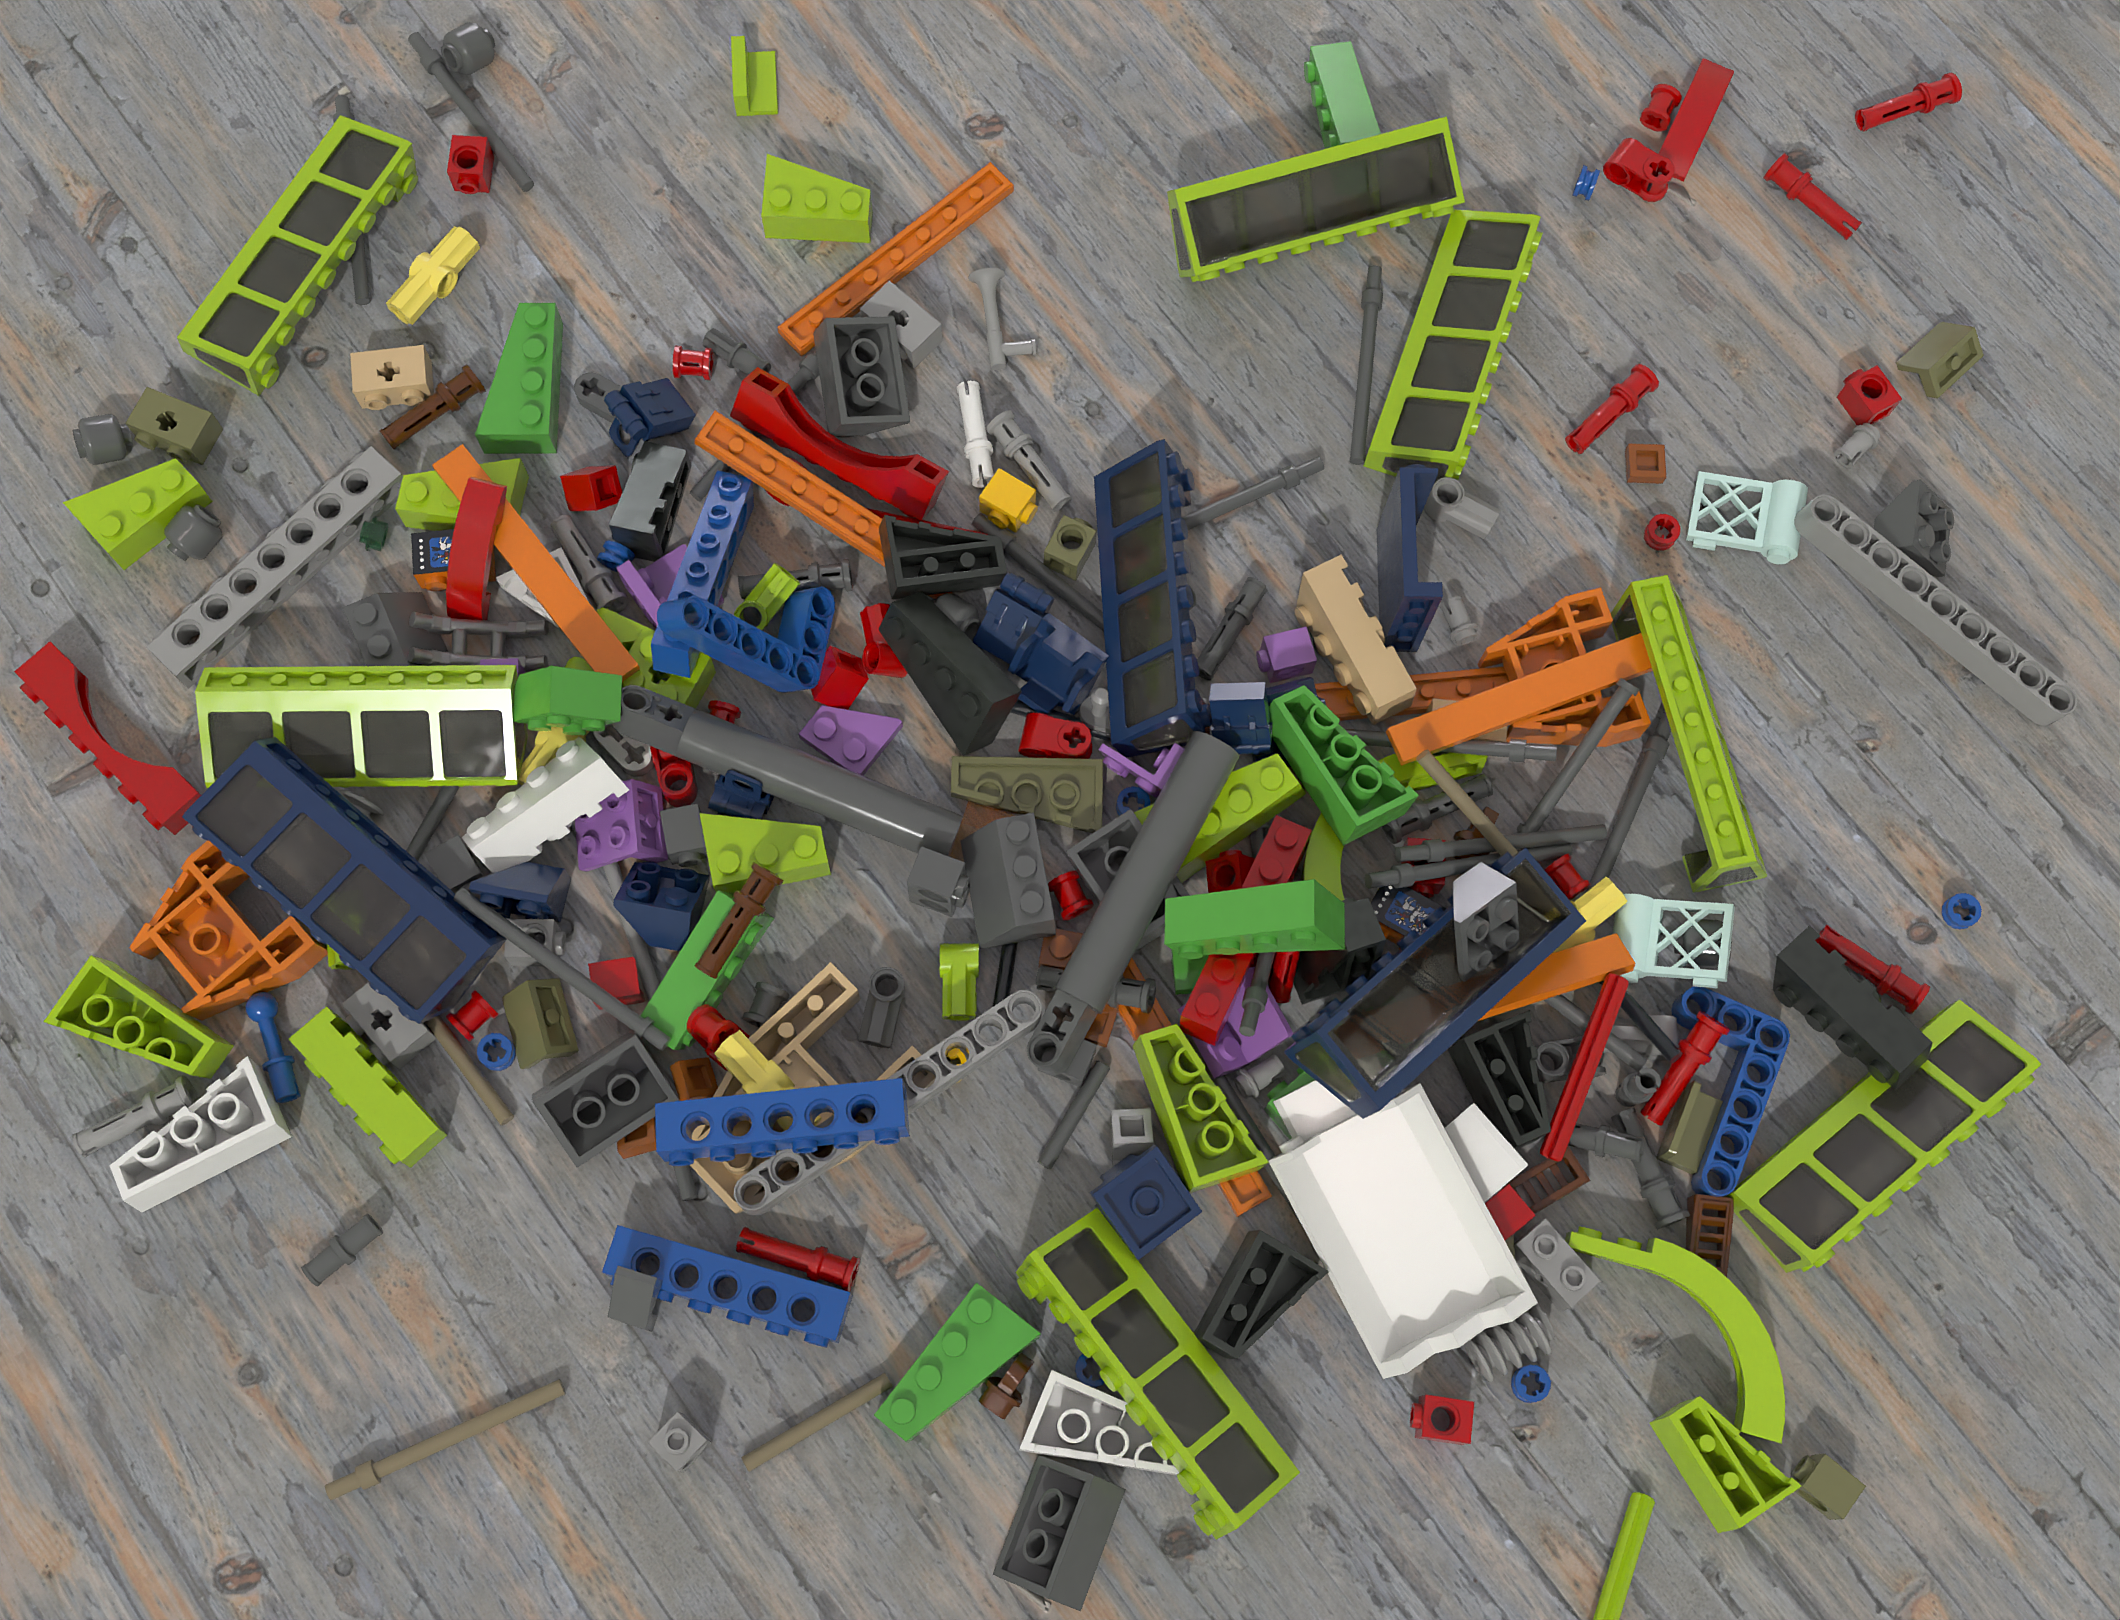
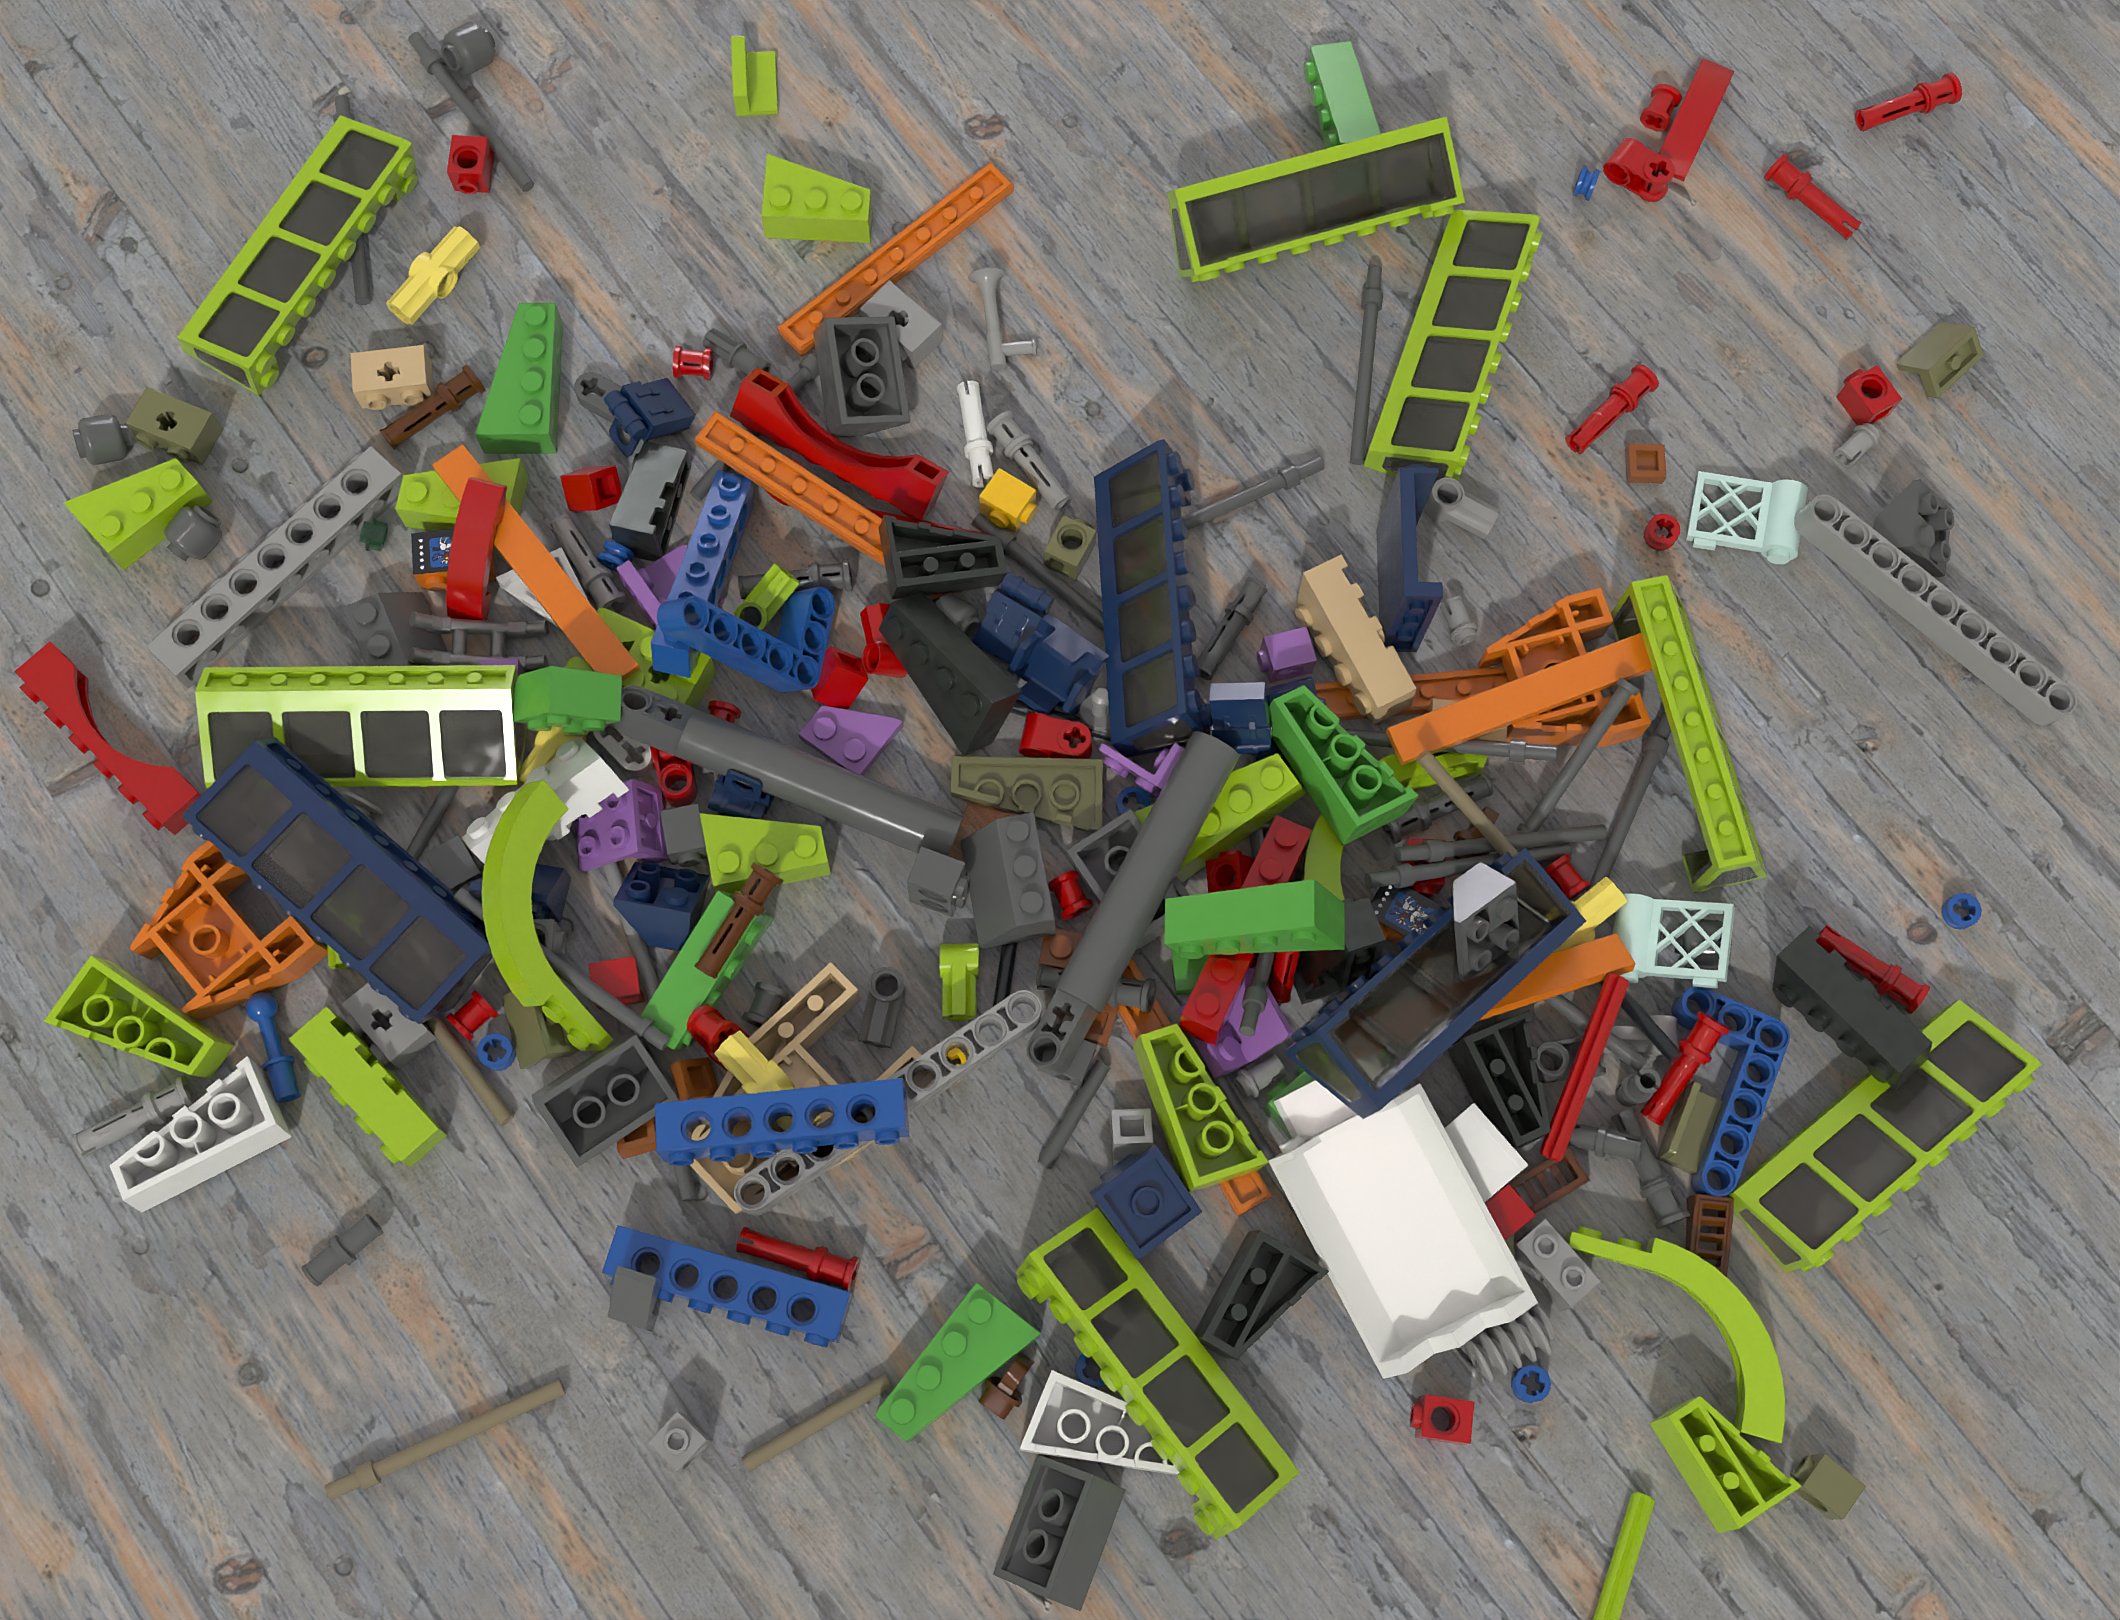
(510, 920): none -> lime arch

